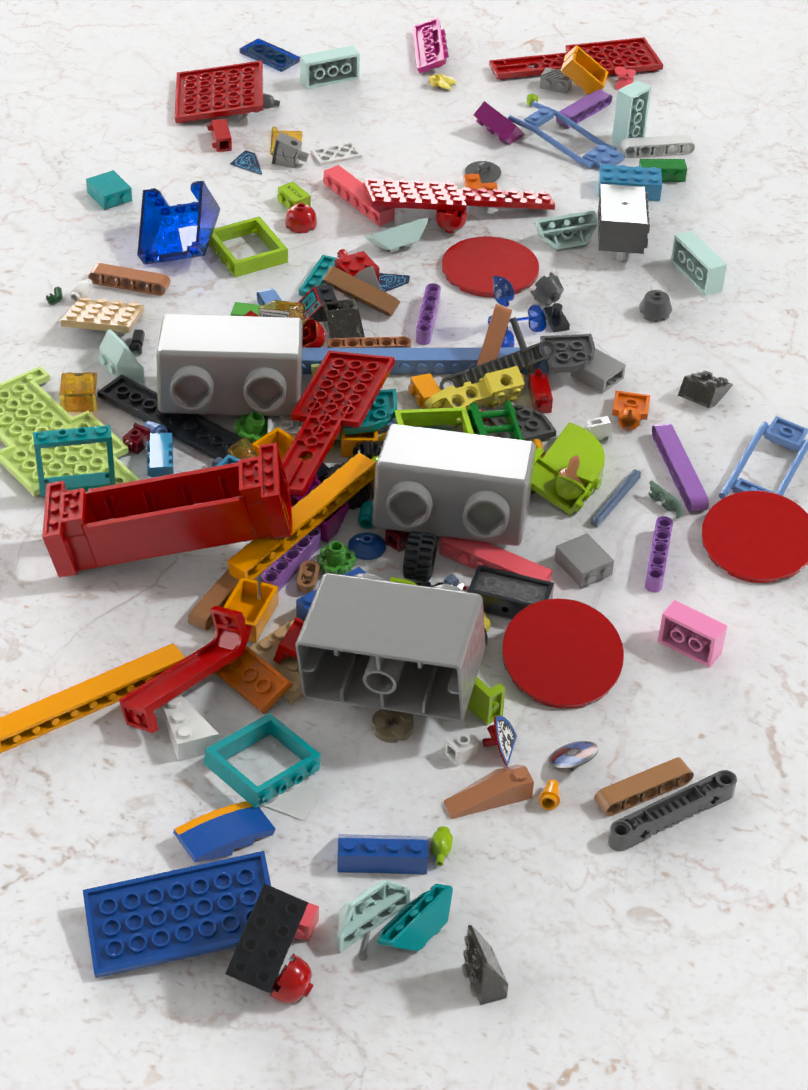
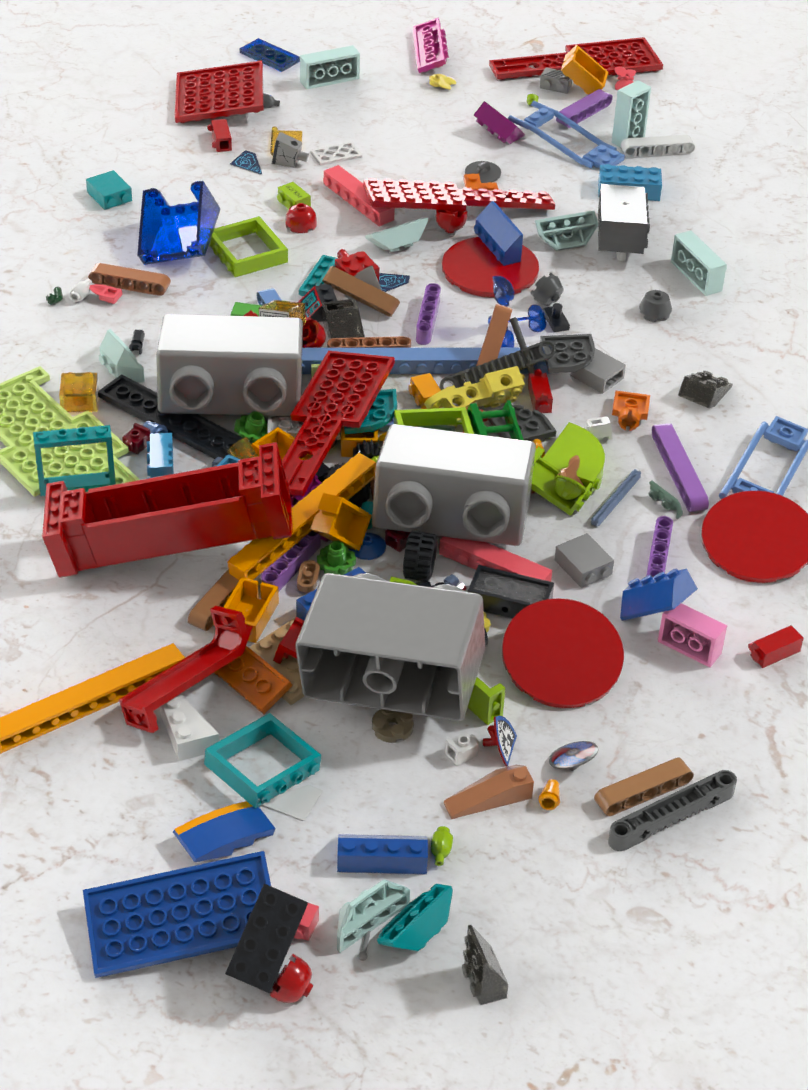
(103, 315): tan plate -> none
(106, 293): none -> coral plate
(341, 521): none -> light orange piece
(499, 234): none -> slope
(656, 593): none -> blue slope
(672, 169): green brick -> none
(776, 646): none -> red brick

